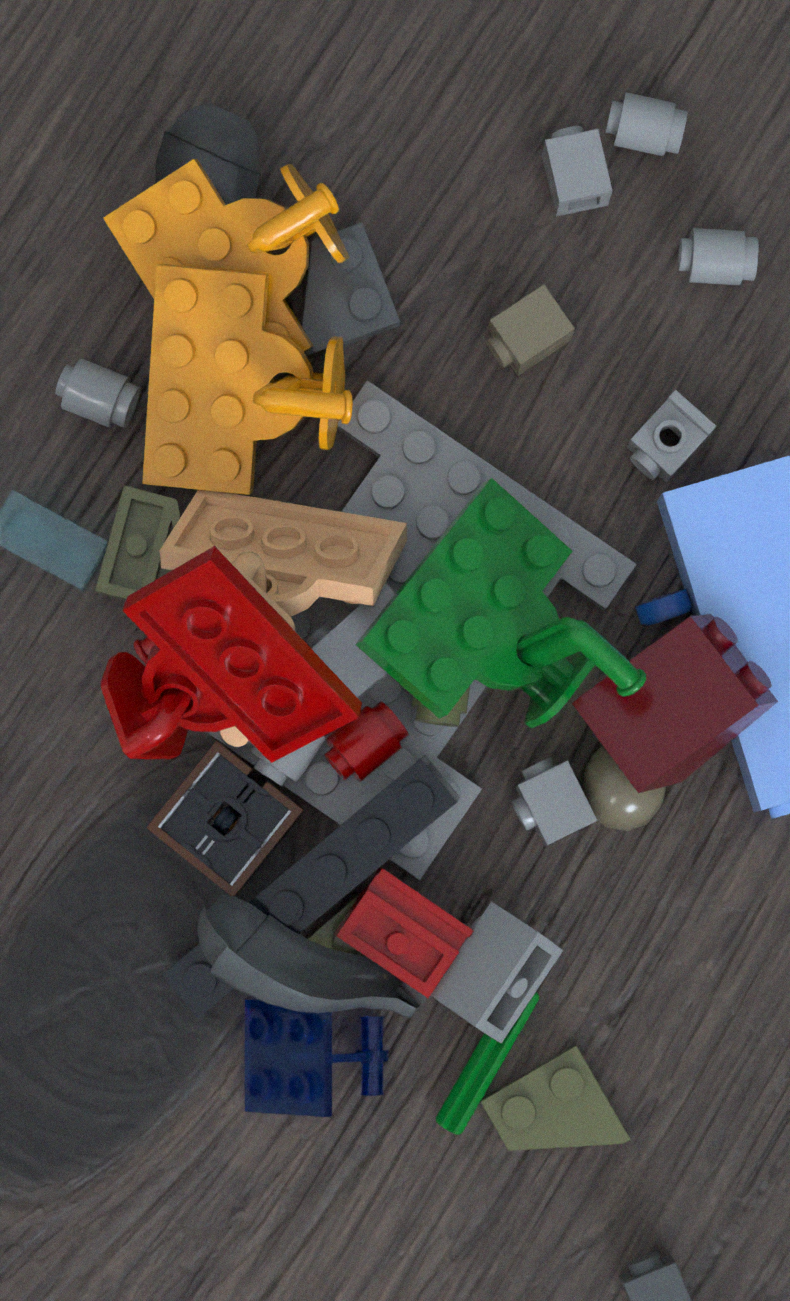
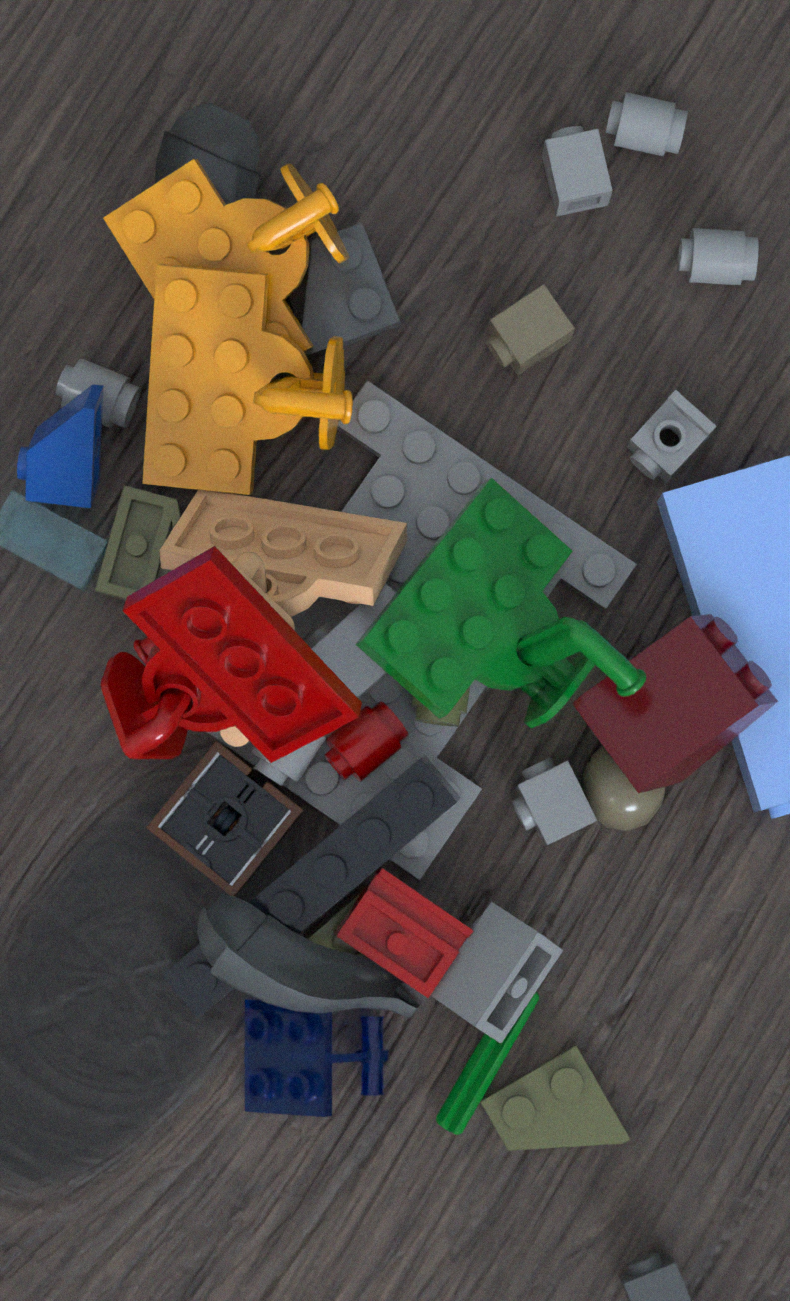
(66, 453): none -> blue slope
(664, 607): blue tile -> none

